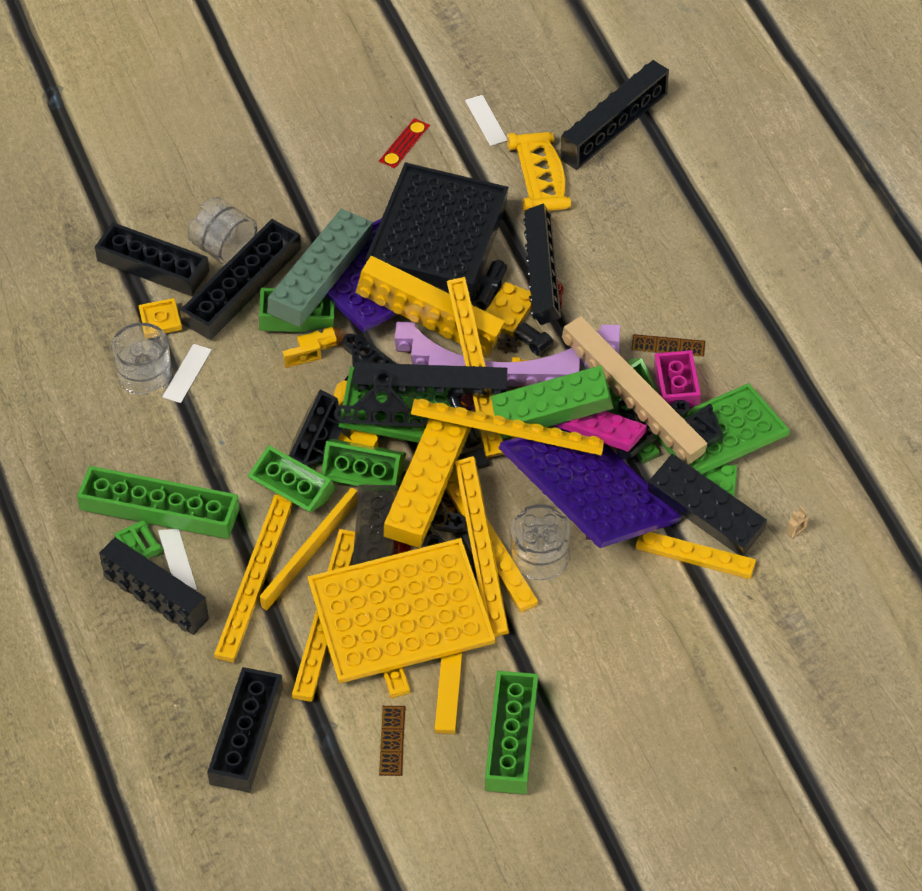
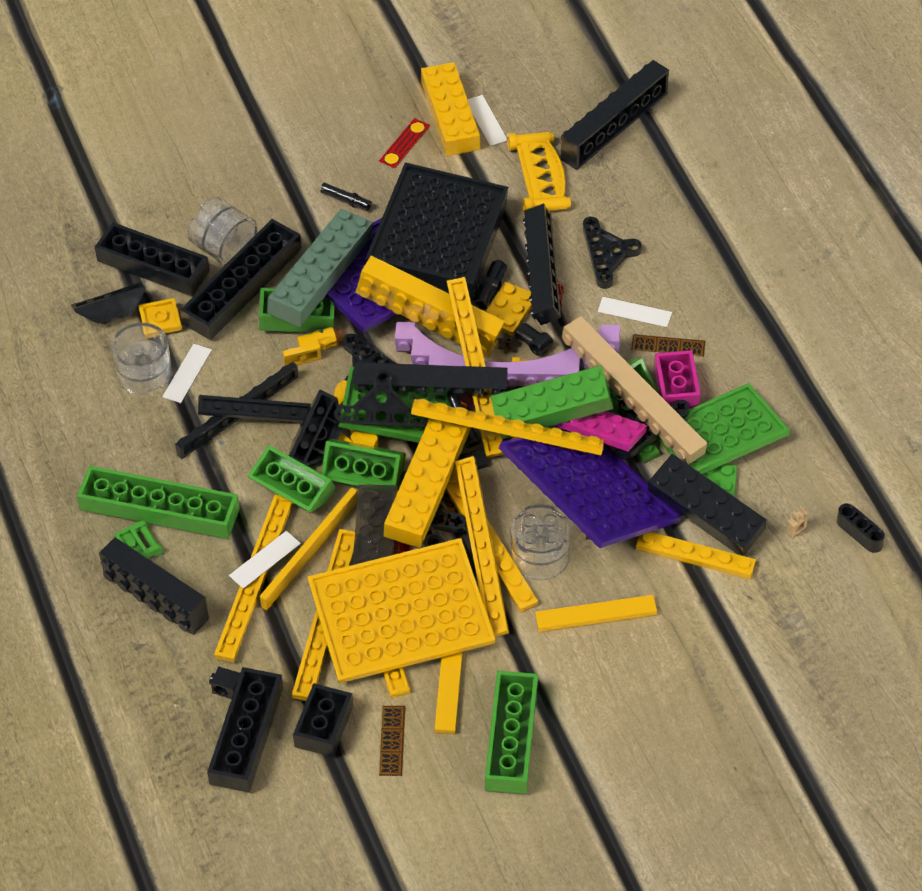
(110, 305): none -> black wedge
(176, 556): white sticker -> none
(217, 424): none -> black plate
(224, 682): none -> black brick
(252, 408): none -> black tile
(264, 559): none -> white sticker
(323, 720): none -> black brick
(352, 199): none -> black pin
(450, 109): none -> yellow brick
(595, 613): none -> yellow tile
(605, 244): none -> black beam
(634, 311): none -> white sticker
(706, 425): black wing -> none
(860, 528): none -> black beam

